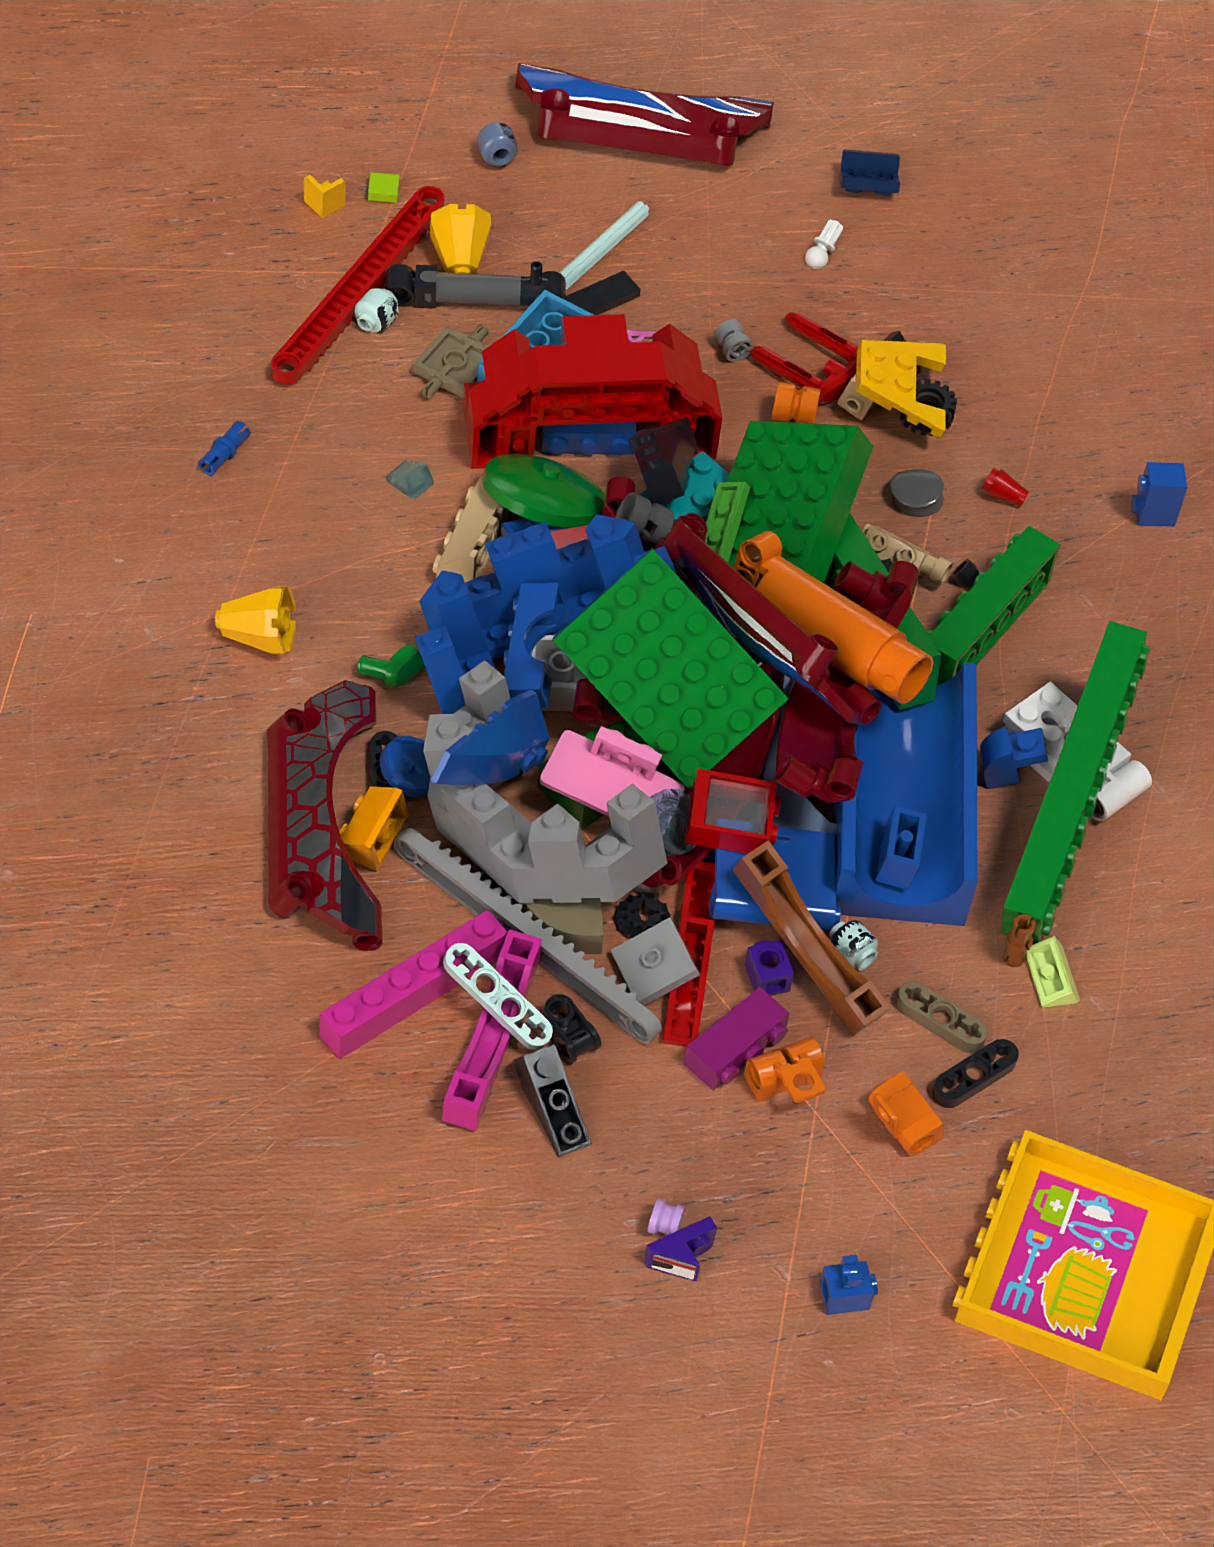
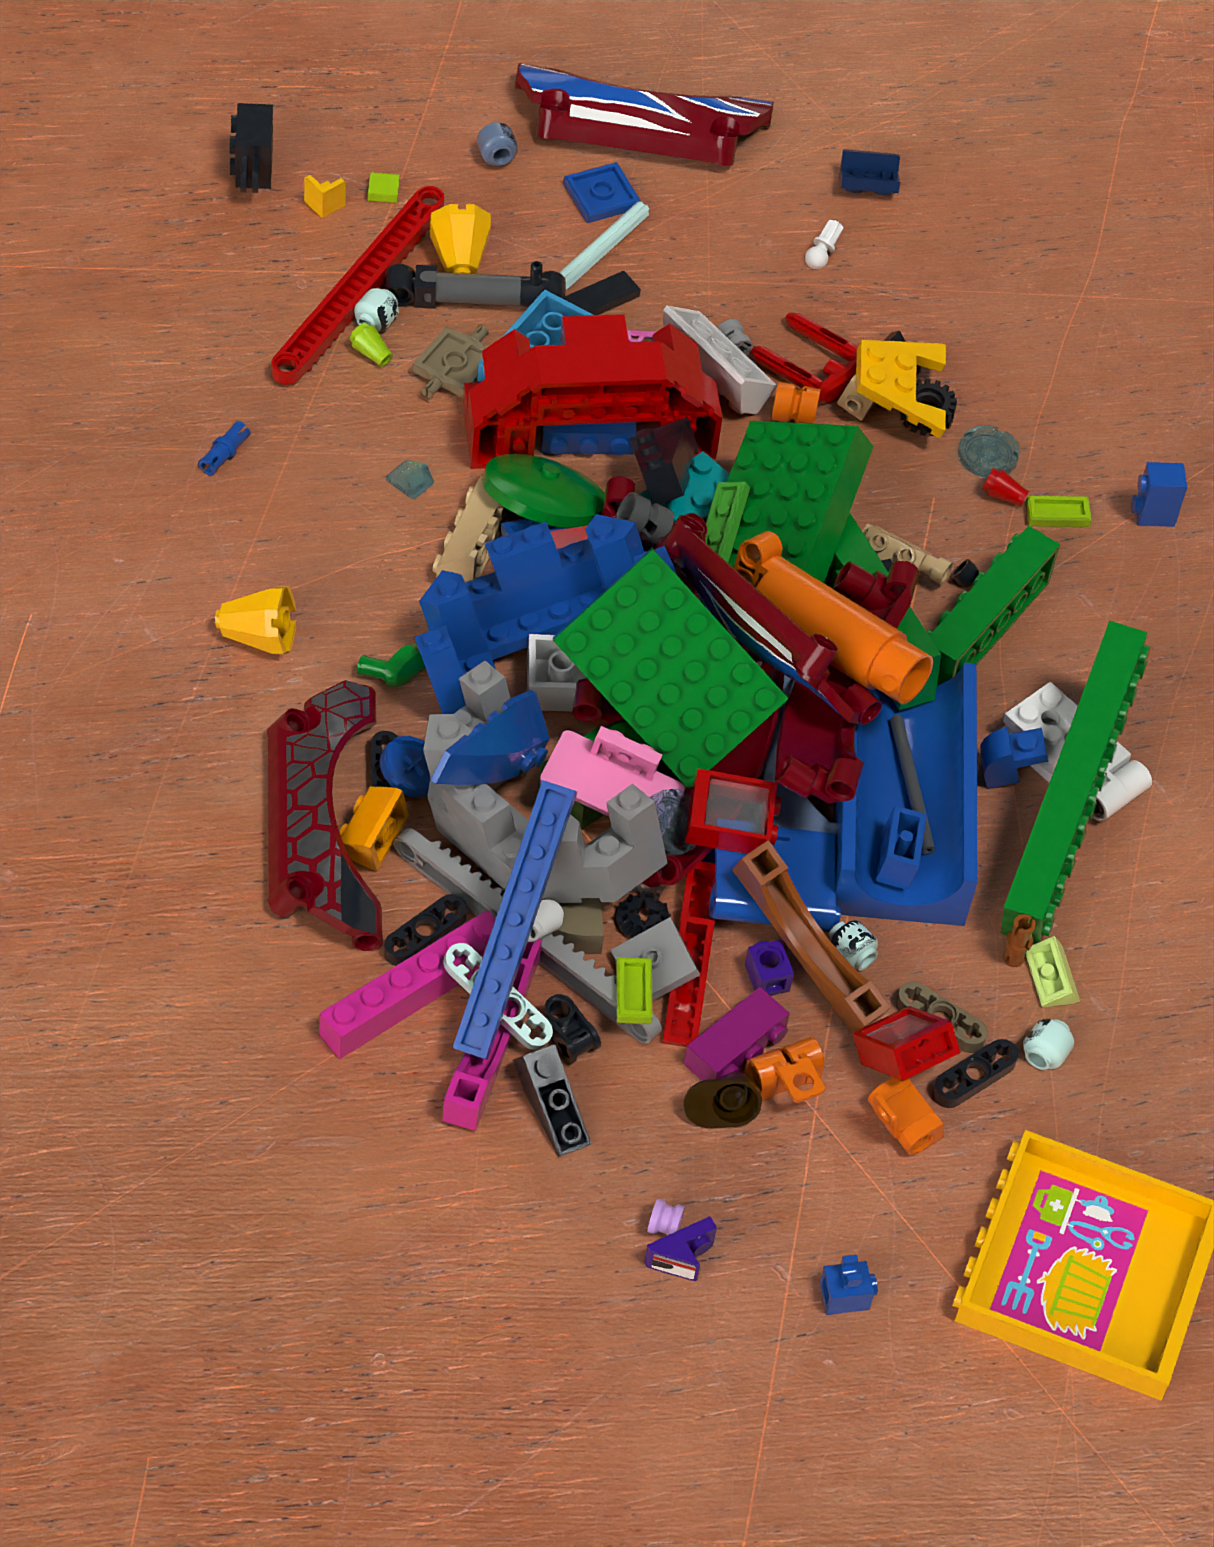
(252, 146): none -> black brick
(370, 343): none -> lime cone
(429, 916): none -> black beam
(515, 919): none -> blue plate
(537, 613): blue arch -> none
(548, 919): none -> white cone
(601, 192): none -> blue tile
(634, 990): none -> lime tile
(723, 361): none -> white slope
(723, 1101): none -> dark brown cap
(906, 1043): none -> red window
(911, 778): none -> dark grey piece
(917, 492): dark grey piece -> none
(987, 449): none -> clear light blue tile
(1048, 1044): none -> light aqua head
(1058, 511): none -> lime tile

